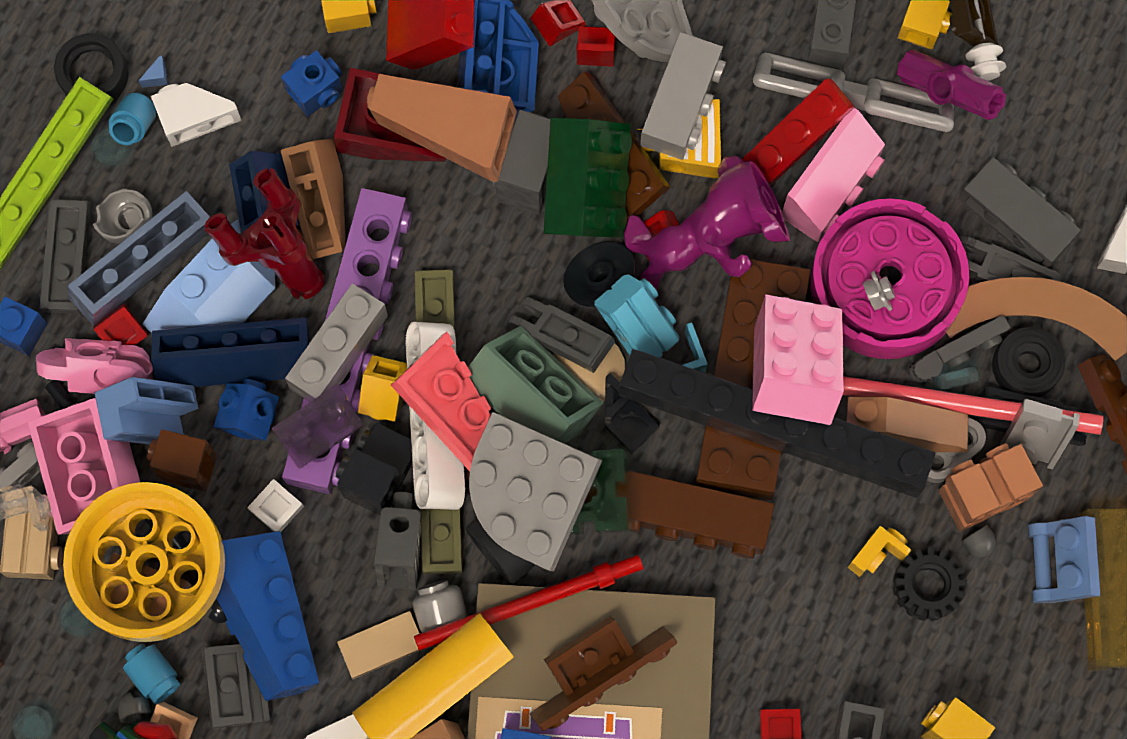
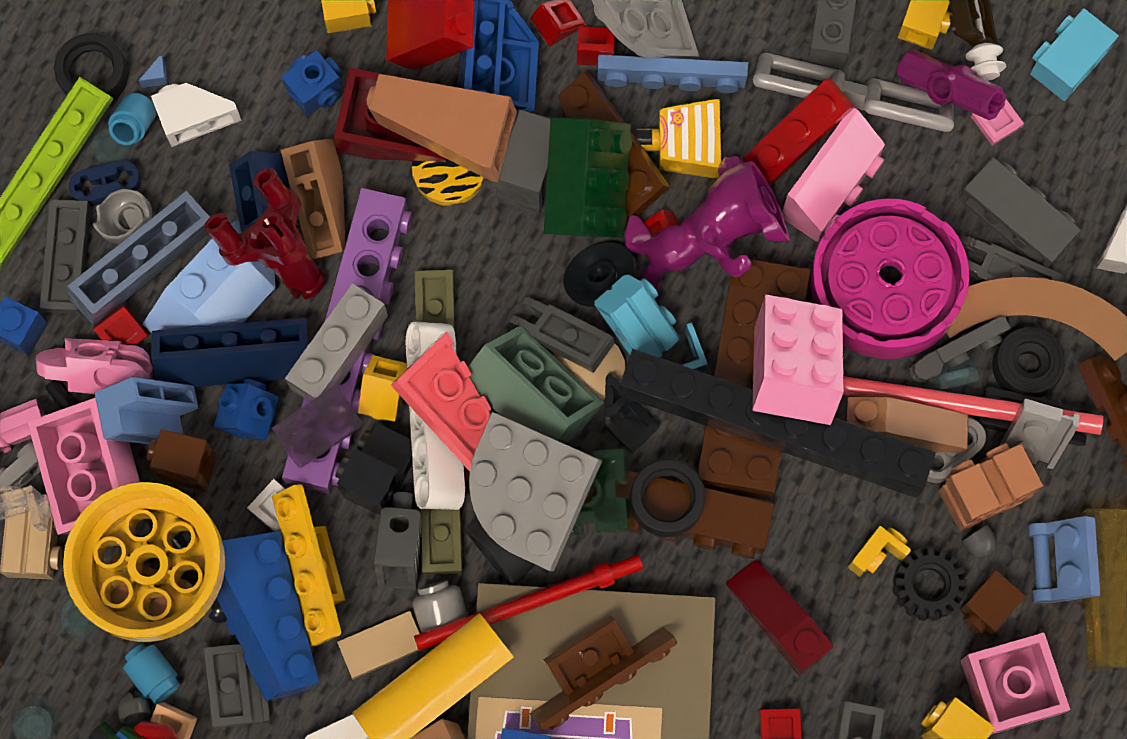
(102, 175): none -> dark blue beam
(310, 564): none -> yellow bracket
(446, 182): none -> yellow tile
(673, 468): none -> black tyre
(683, 96): light grey brick -> none
(686, 73): none -> medium blue plate
(780, 617): none -> dark red slope
(879, 292): light grey plate -> none
(991, 604): none -> reddish brown brick
(1001, 126): none -> bright pink tile
(1015, 683): none -> bright pink brick
(1073, 54): none -> medium azure brick

